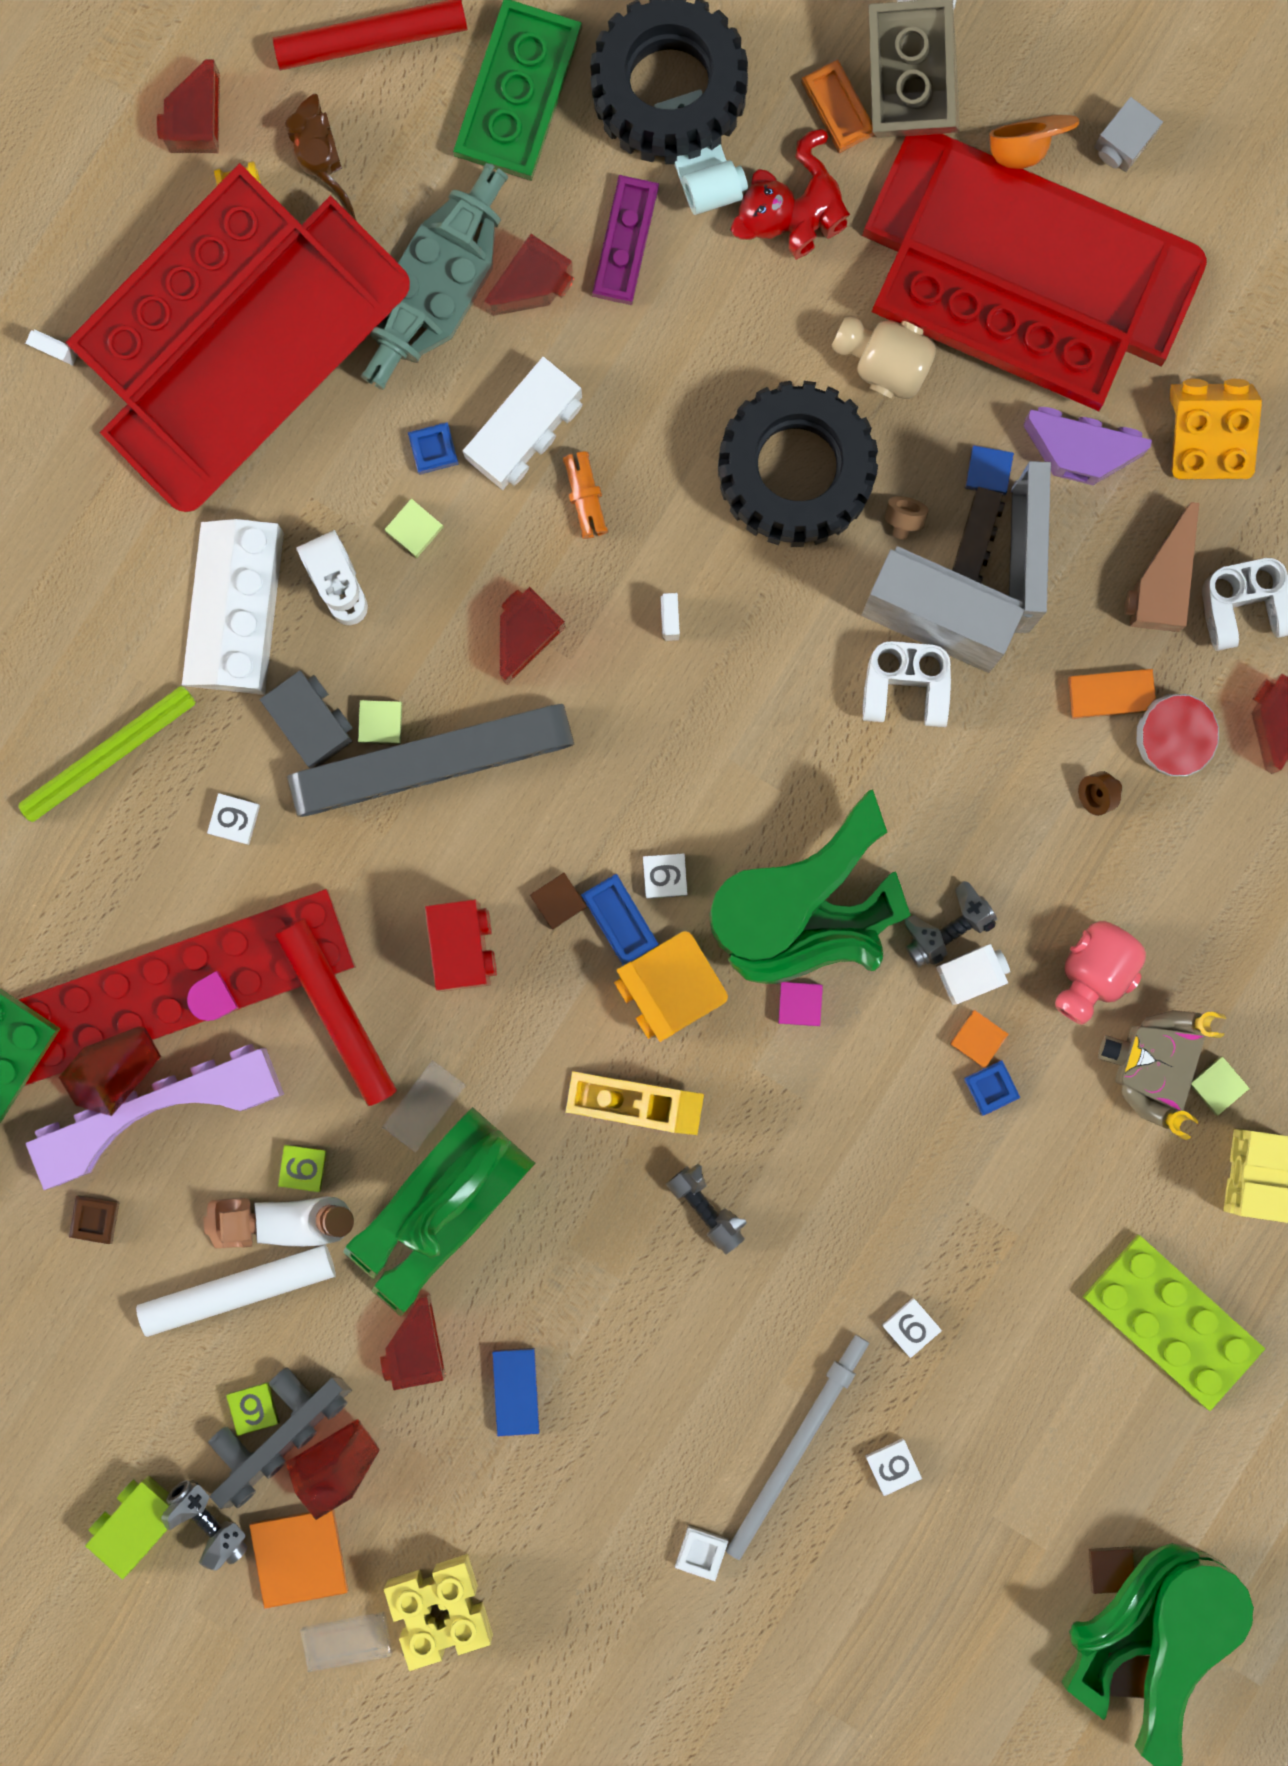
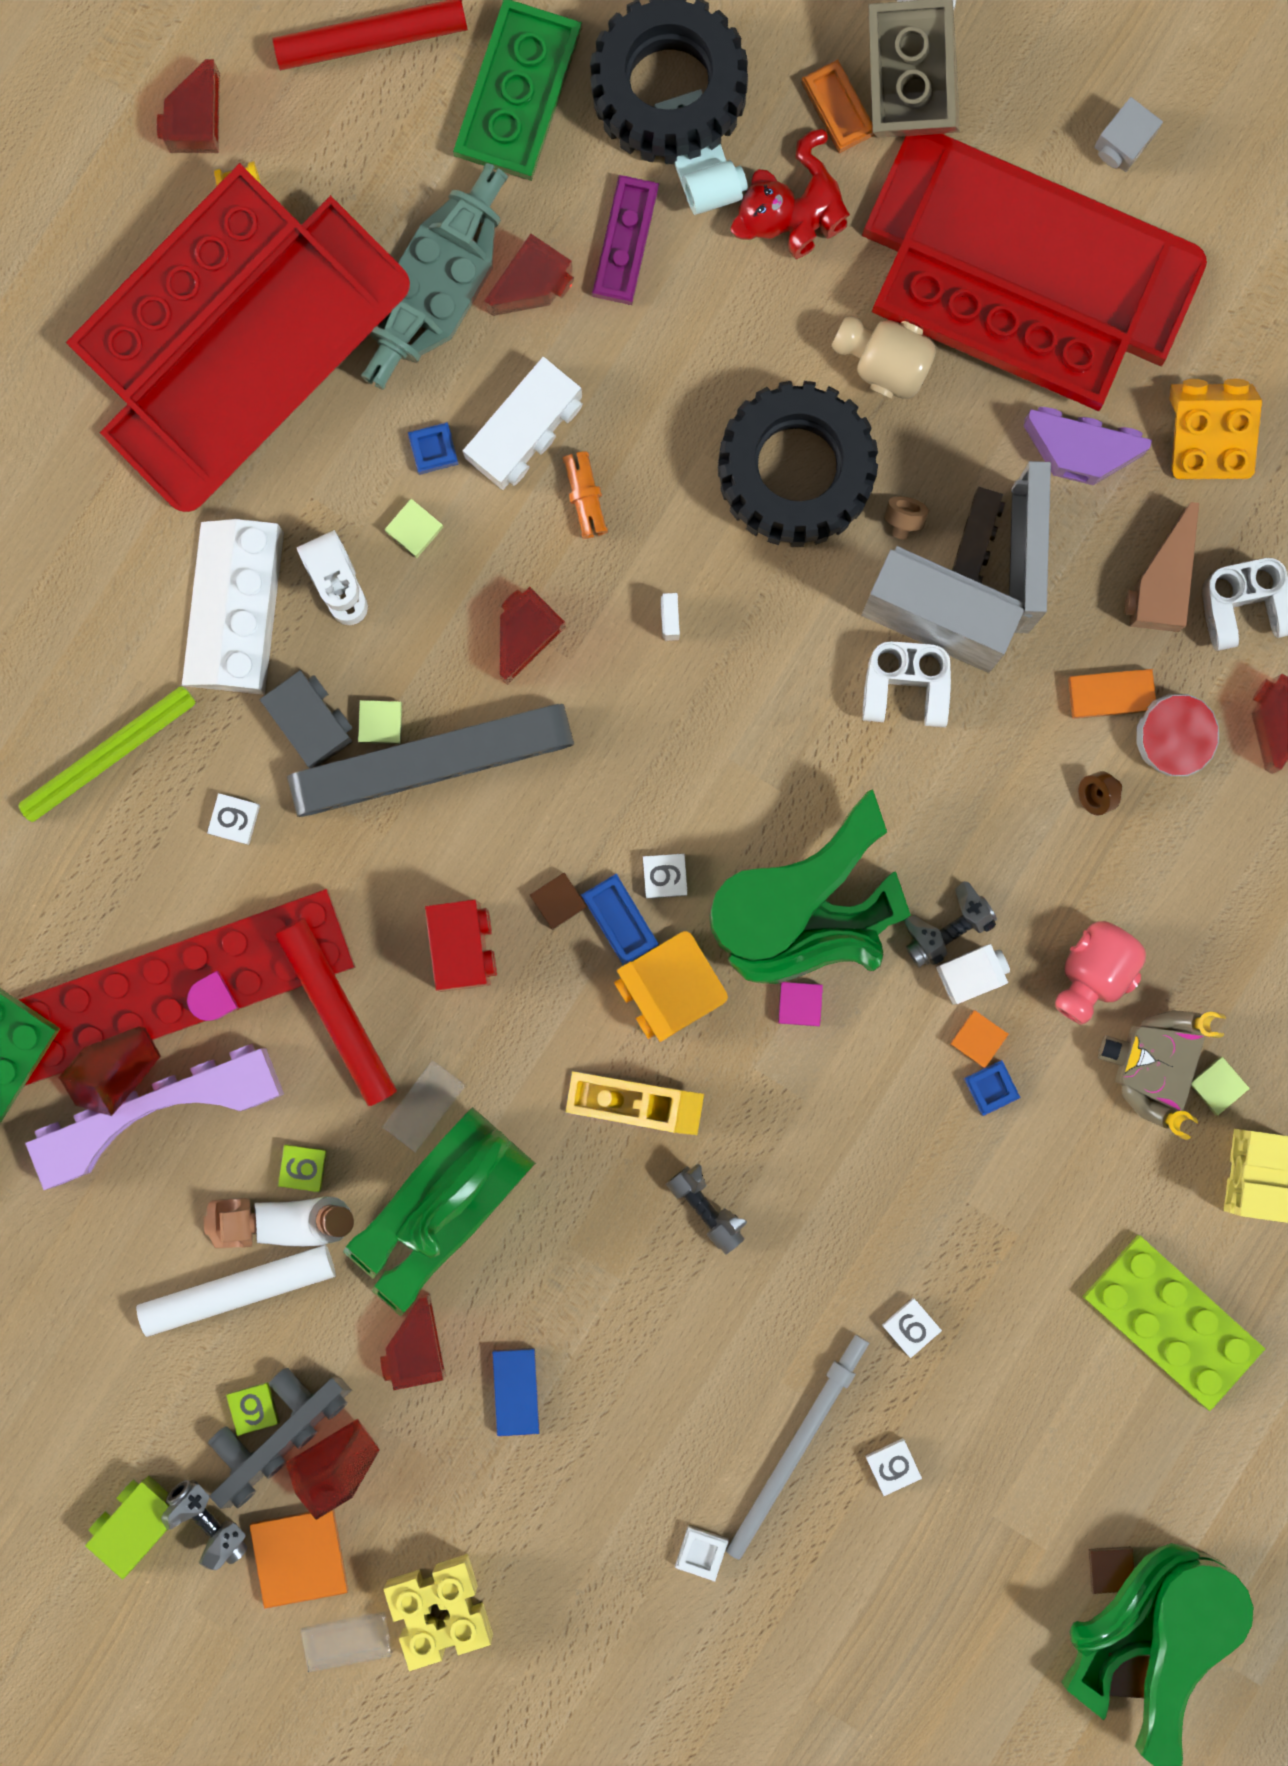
(51, 346): white tile -> none
(94, 1219): reddish brown tile -> none
(315, 145): reddish brown animal -> none
(989, 469): blue tile -> none
(1028, 141): orange cap -> none

